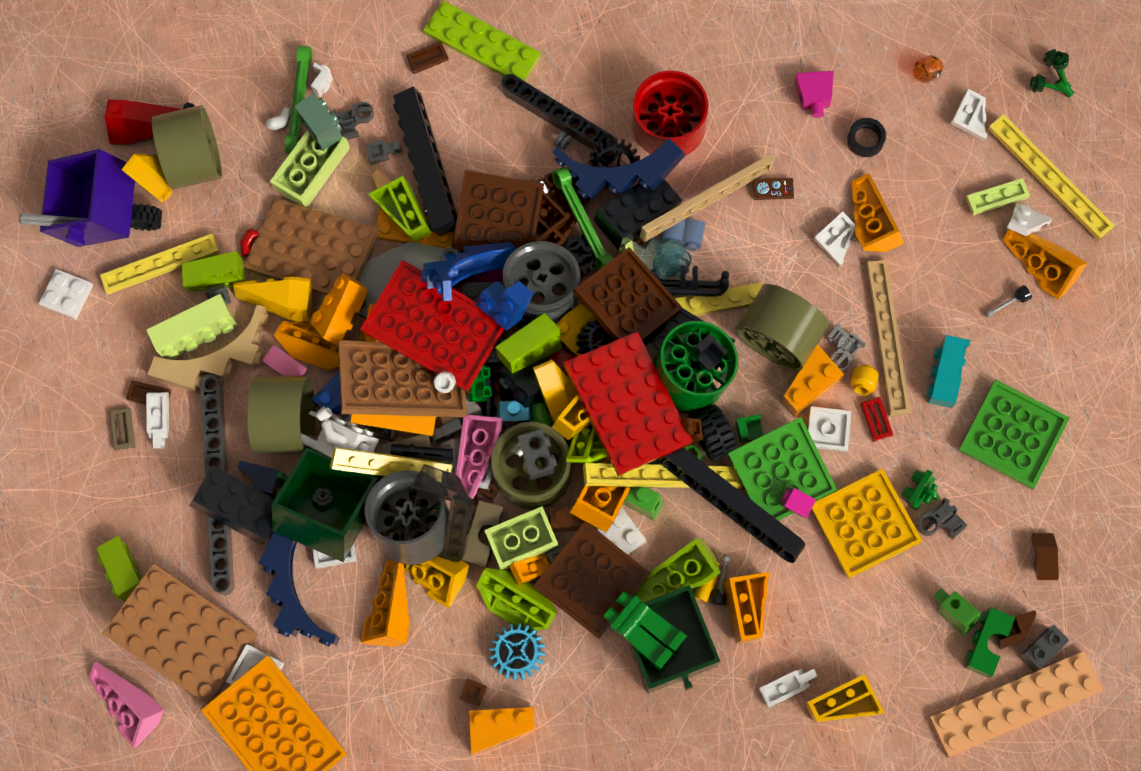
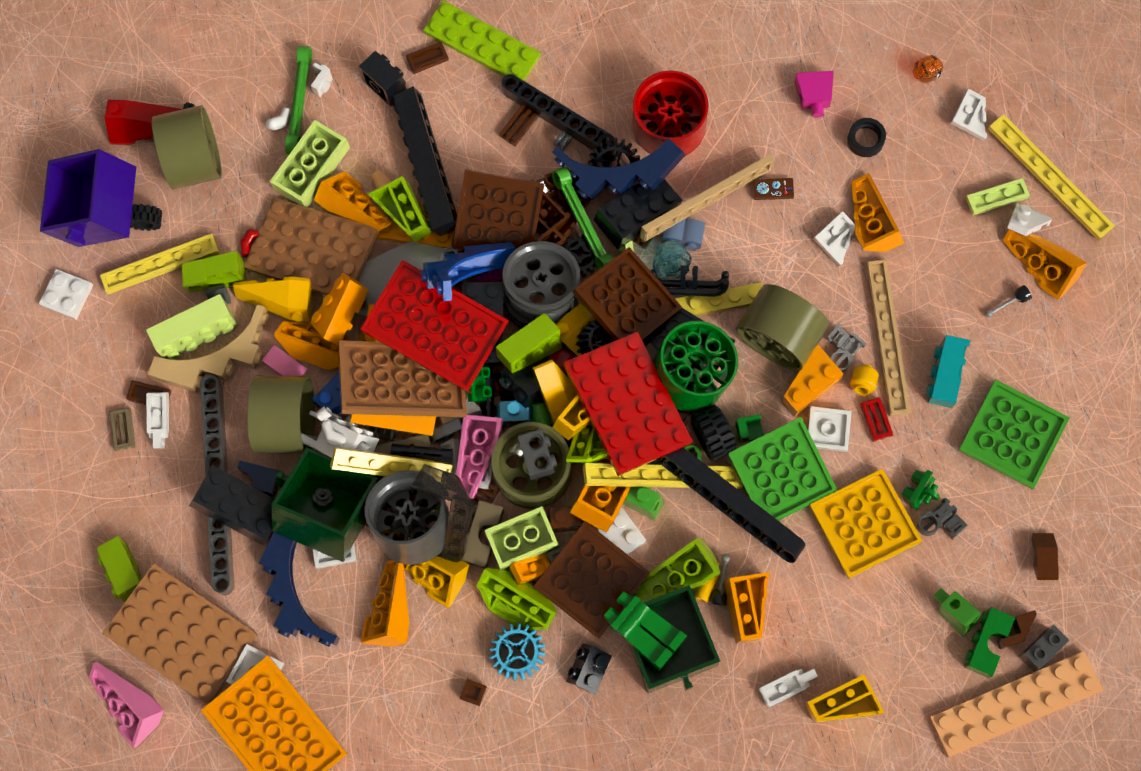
(44, 220): light grey axle -> none
(149, 175): yellow wedge -> none
(319, 121): sand green brick -> none
(344, 197): none -> light orange wedge
(348, 118): dark grey piece -> none
(380, 151): dark grey plate -> none
(382, 77): none -> black brick
(444, 382): white tile -> none
(498, 726): light orange wedge -> none
(504, 304): blue brick -> none
(527, 112): none -> reddish brown tile
(588, 668): none -> black bracket
(693, 428): reddish brown tile -> none
(709, 352): black panel -> none
(797, 502): dark pink brick -> none
(1059, 62): dark green plant -> none

